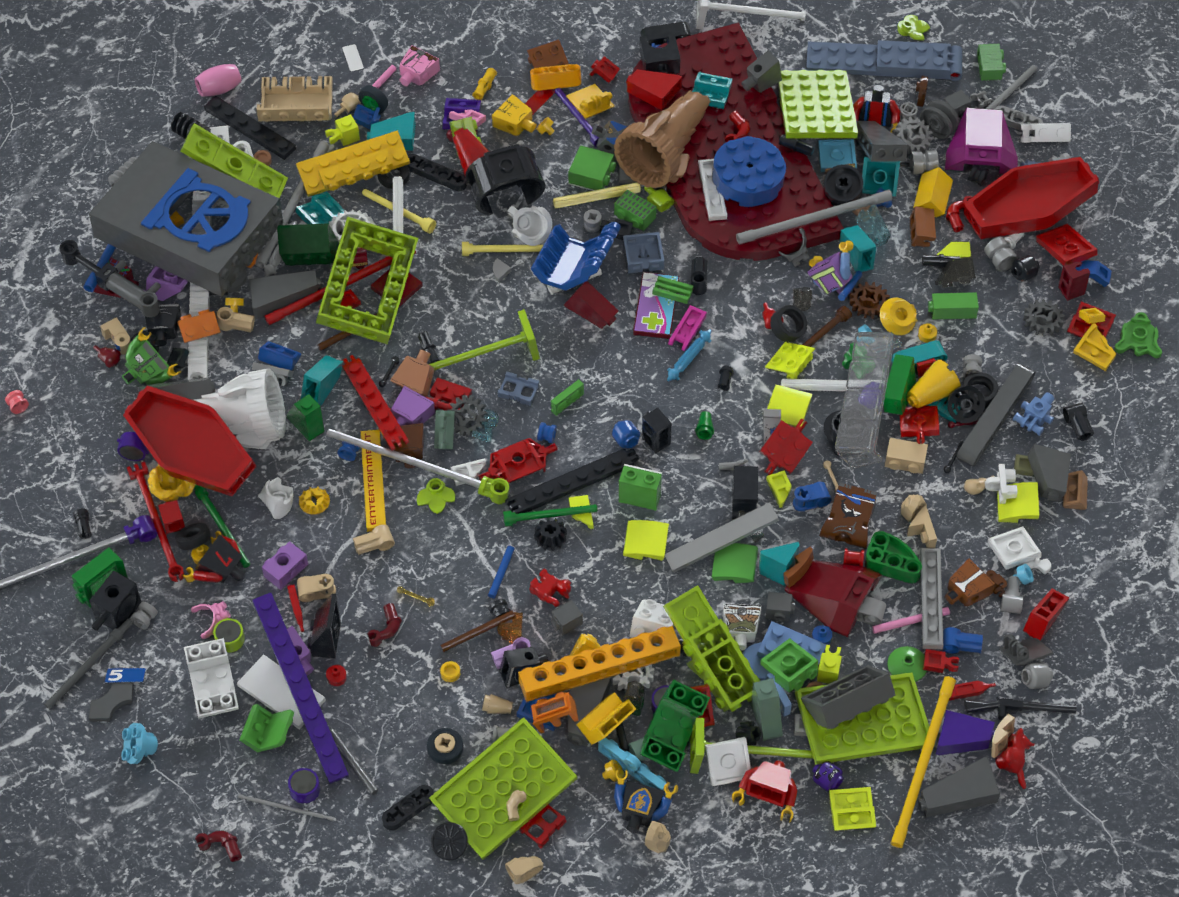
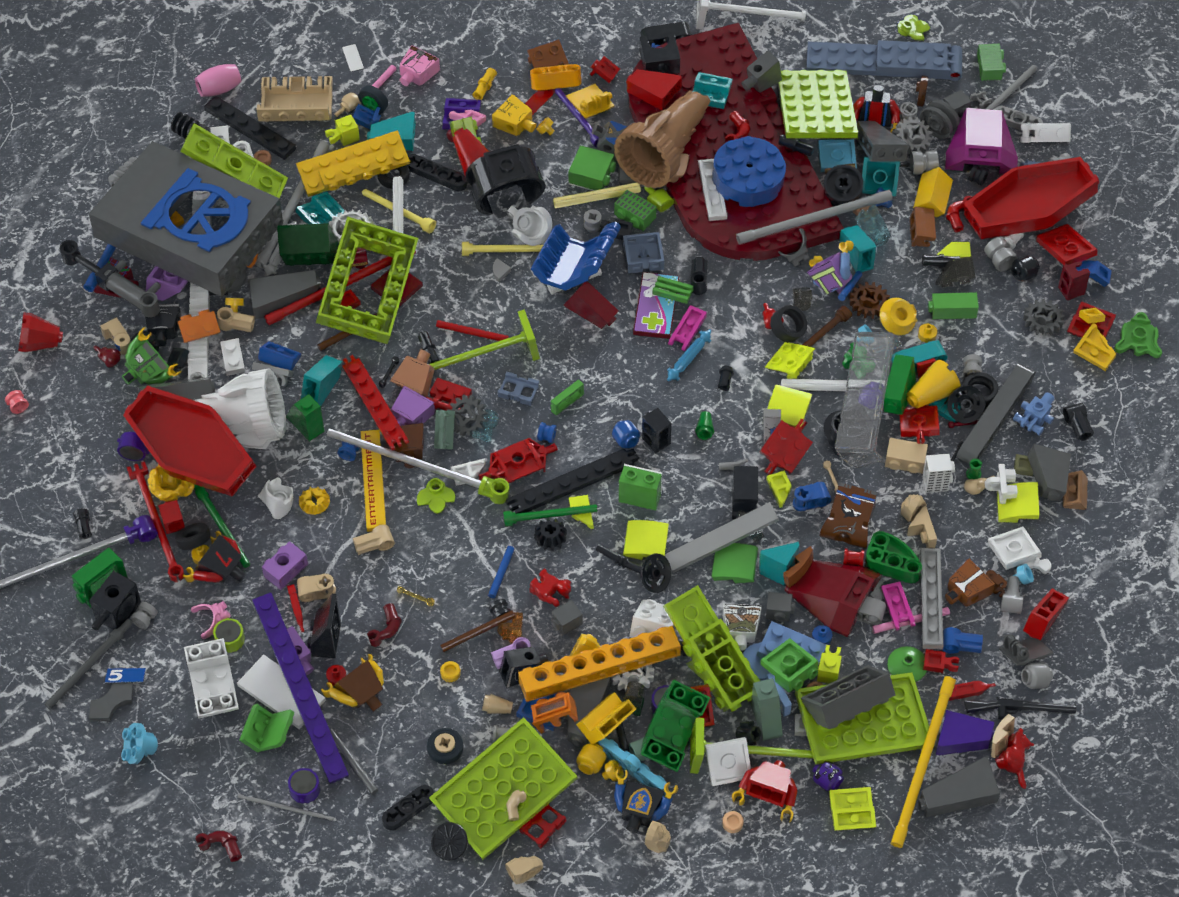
(38, 334): none -> red cone
(232, 356): none -> white plate
(359, 686): none -> reddish brown torso
(471, 331): none -> red bar
(591, 759): none -> yellow head
(647, 573): none -> black dish
(732, 822): none -> light nougat tile
(897, 604): none -> dark pink hinge
(938, 472): none -> white brick
(973, 471): none -> green pin

